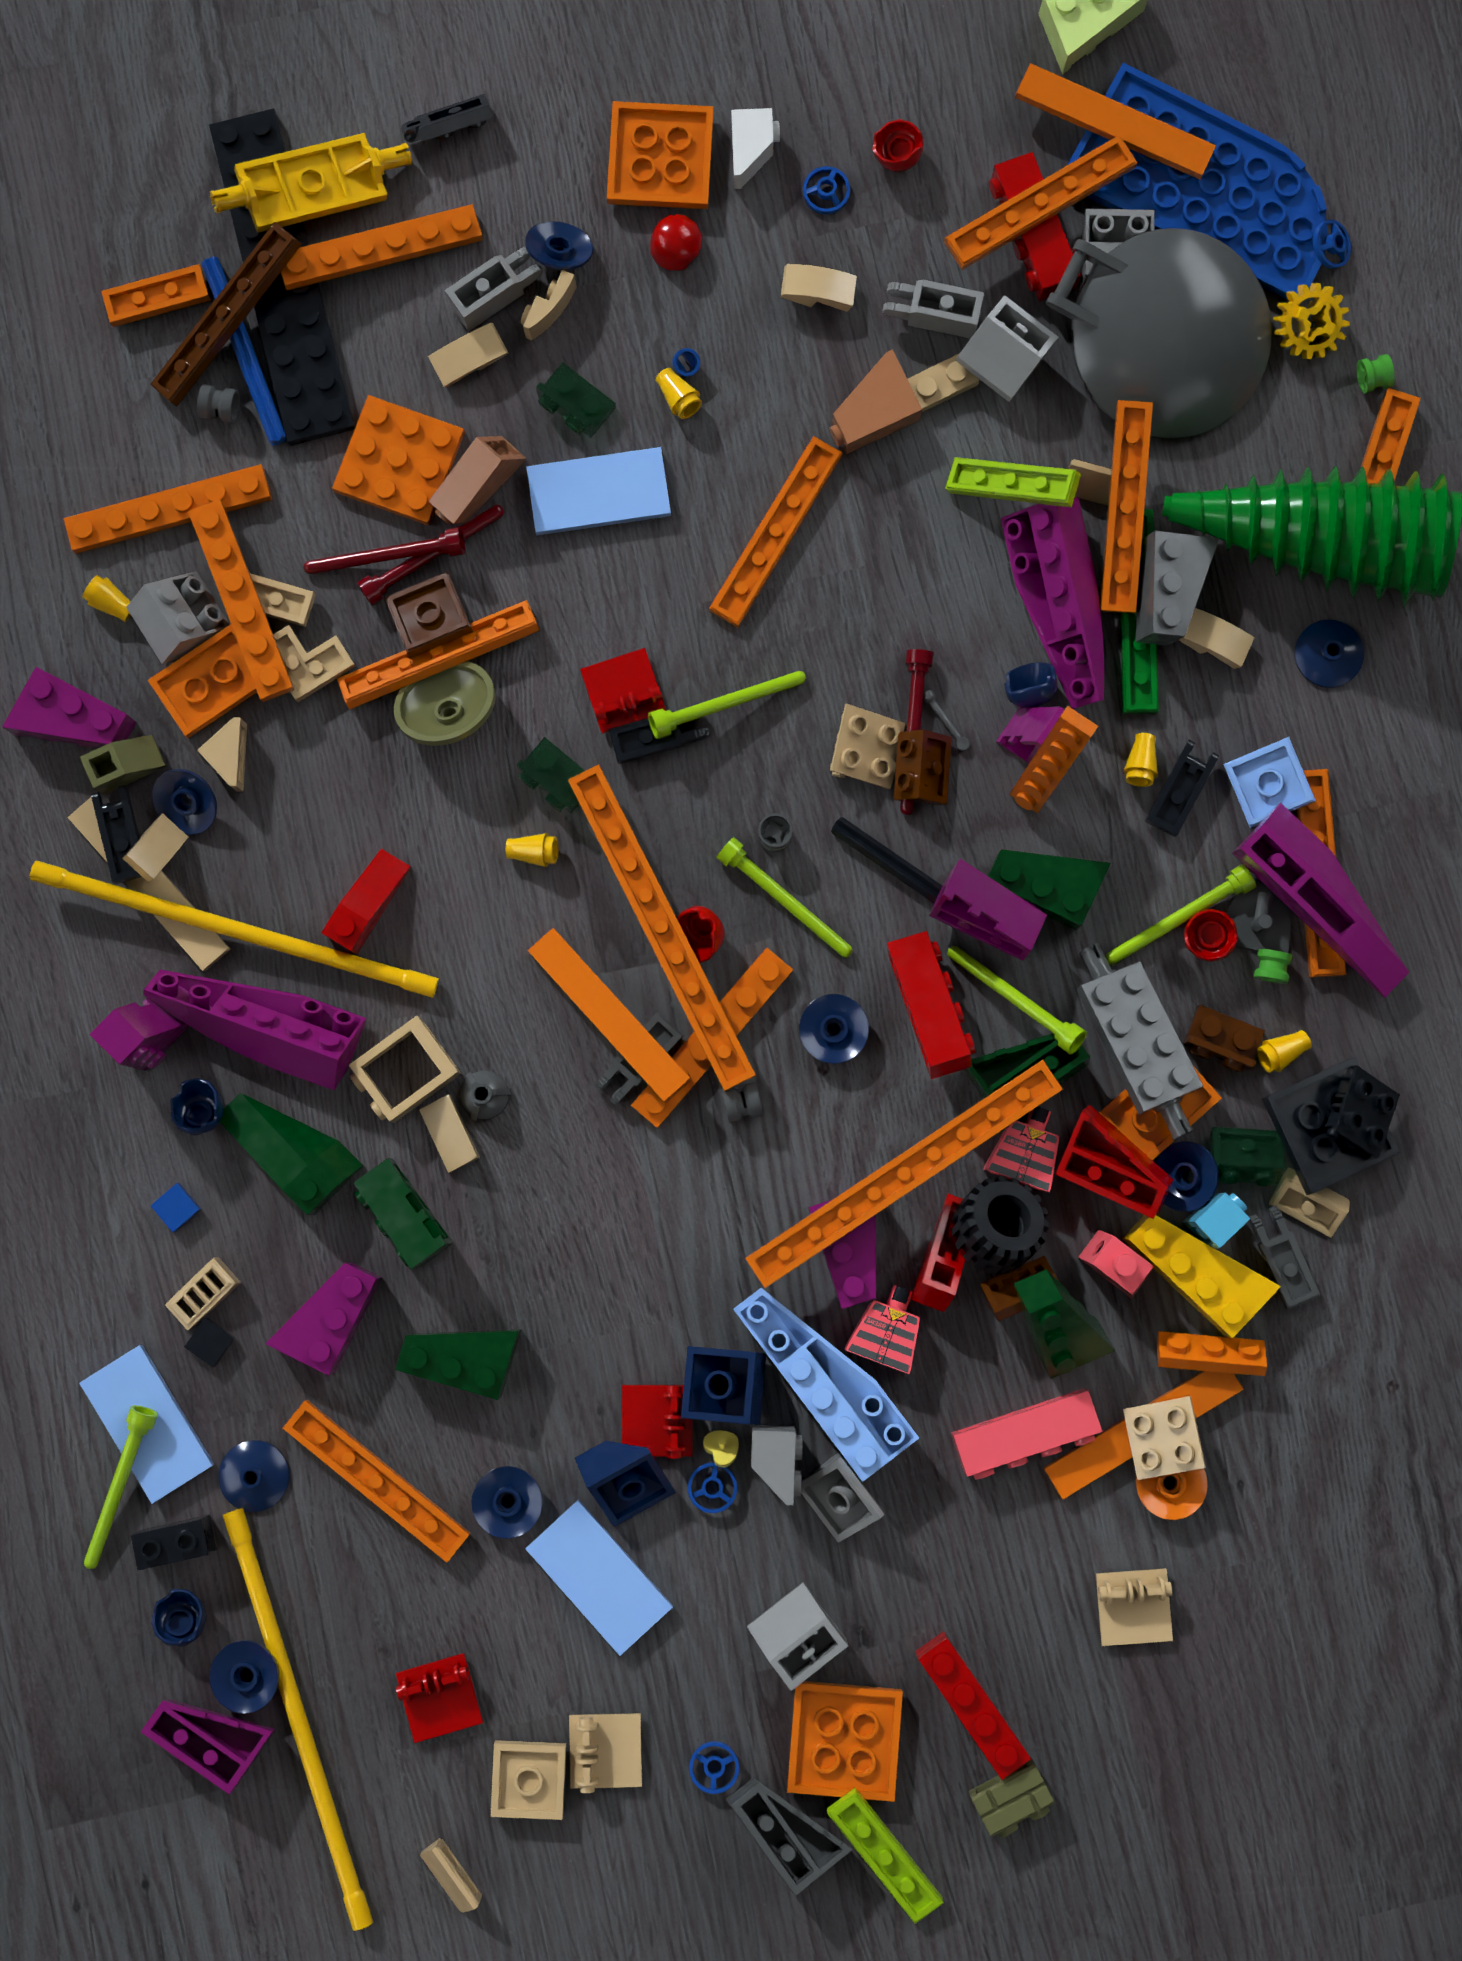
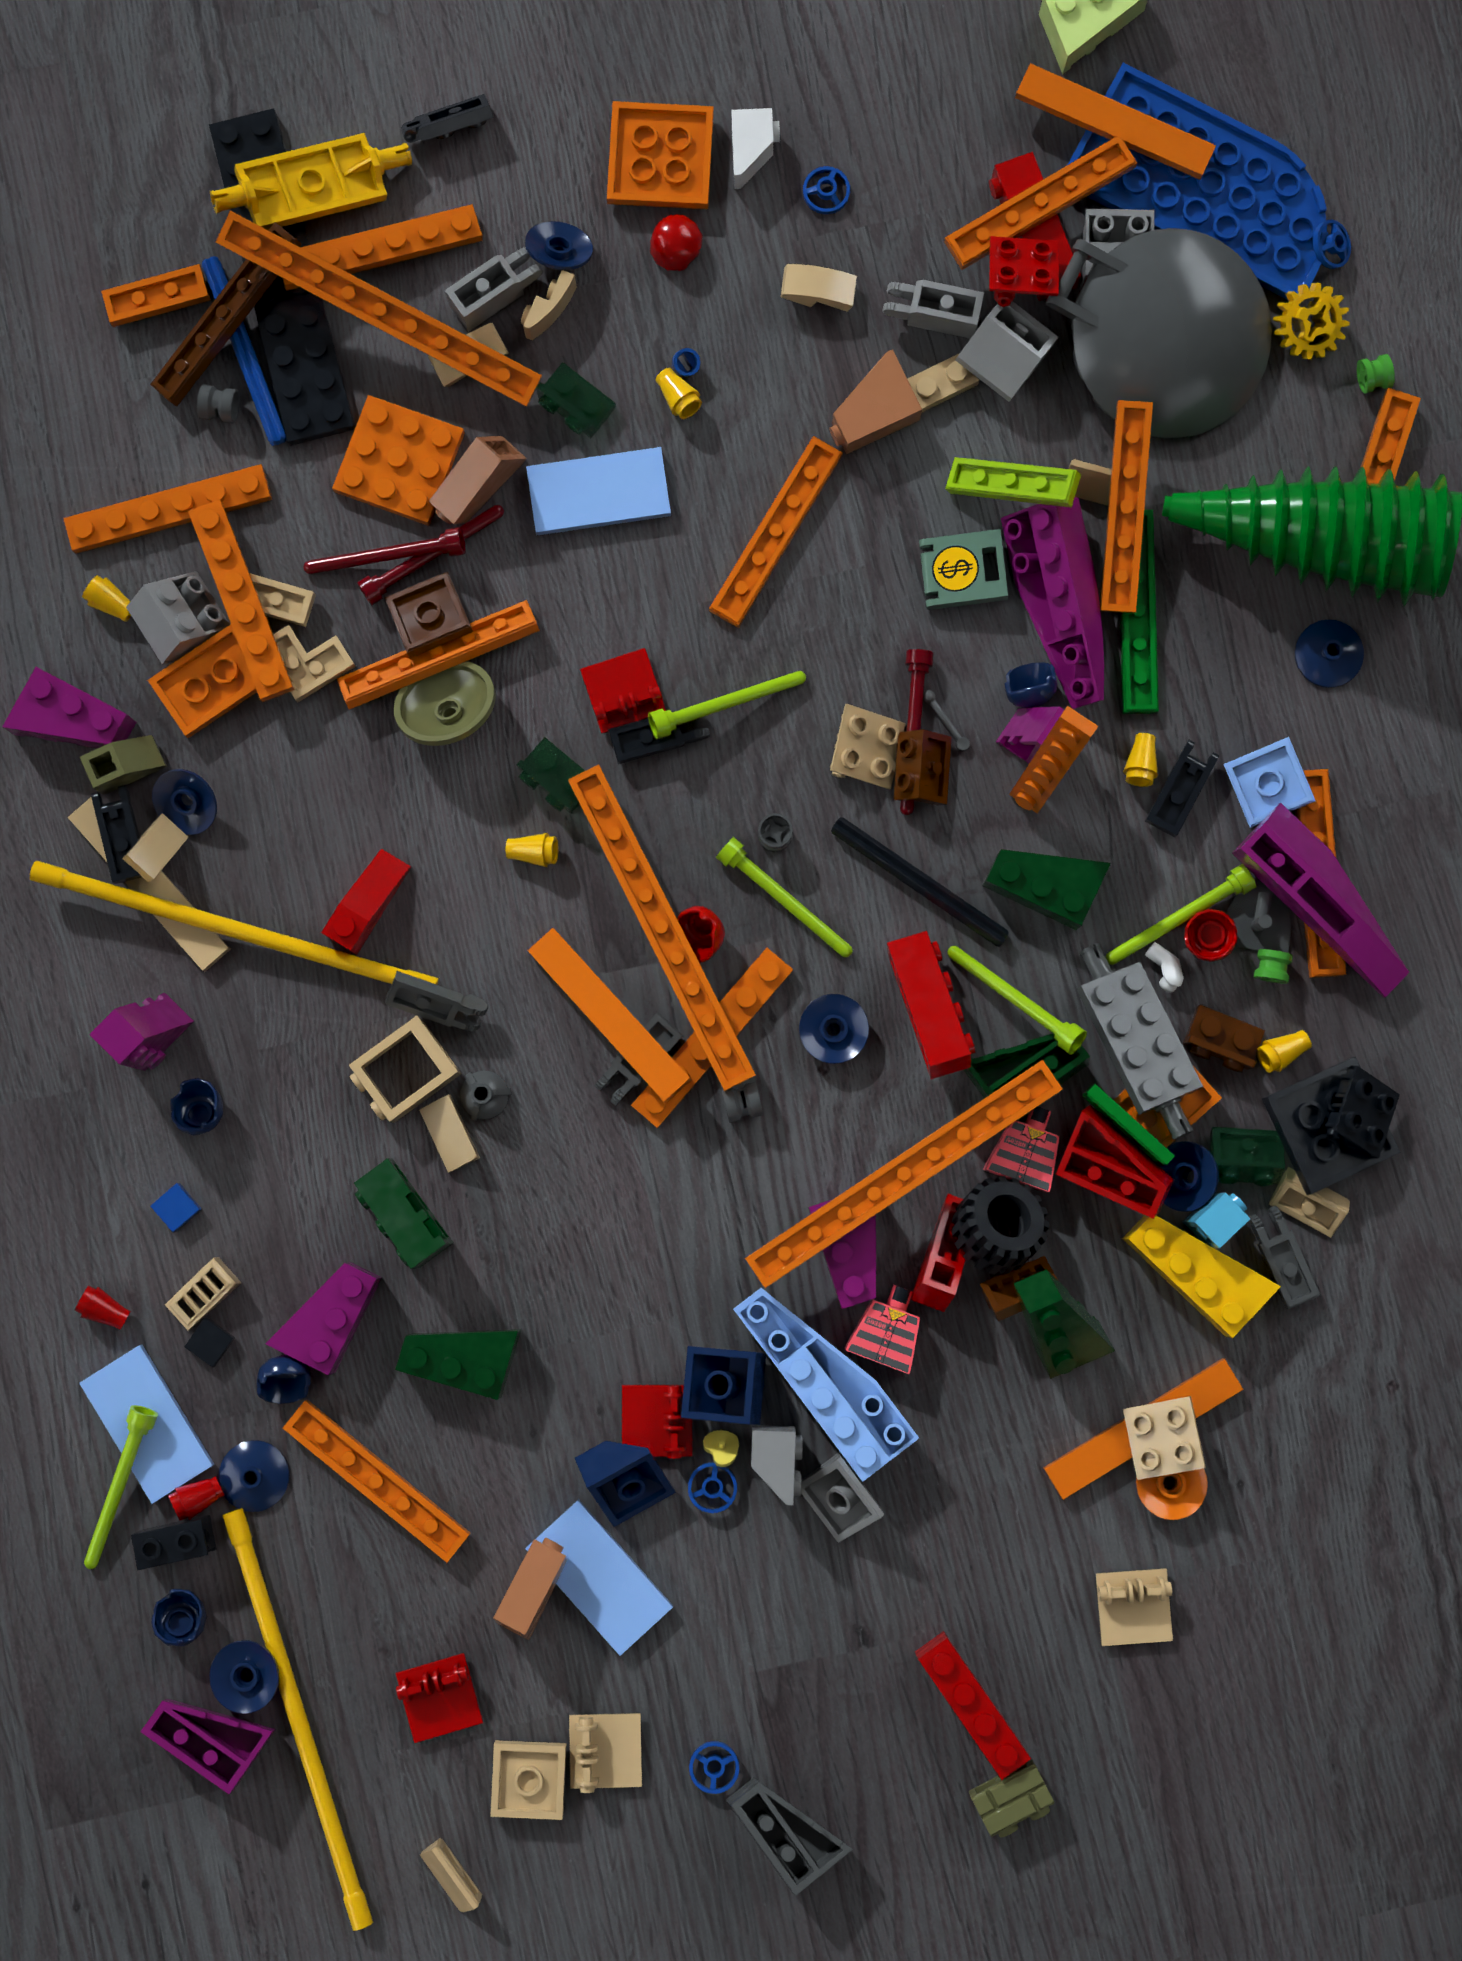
(101, 1308): none -> red cone
(195, 1497): none -> red cone
(227, 752): tan slope -> none
(264, 1024): magenta wedge -> none
(283, 1380): none -> dark blue hair
(295, 1156): dark green wedge -> none
(378, 308): none -> orange plate
(436, 1002): none -> dark grey hinge
(503, 1520): dark blue dish -> none
(531, 1588): none -> nougat slope
(797, 1636): light grey slope -> none
(845, 1740): orange plate -> none
(885, 1855): lime tile -> none
(898, 145): red hair -> none
(957, 569): none -> sand green container
(987, 911): magenta wedge -> none
(1022, 268): none -> red hinge
(1027, 1432): coral brick -> none
(1116, 1262): coral torso -> none
(1128, 1125): none -> green tile
(1169, 965): none -> white arm
(1170, 584): dark grey wedge -> none
(1211, 1353): orange plate -> none
(1218, 638): tan slope -> none

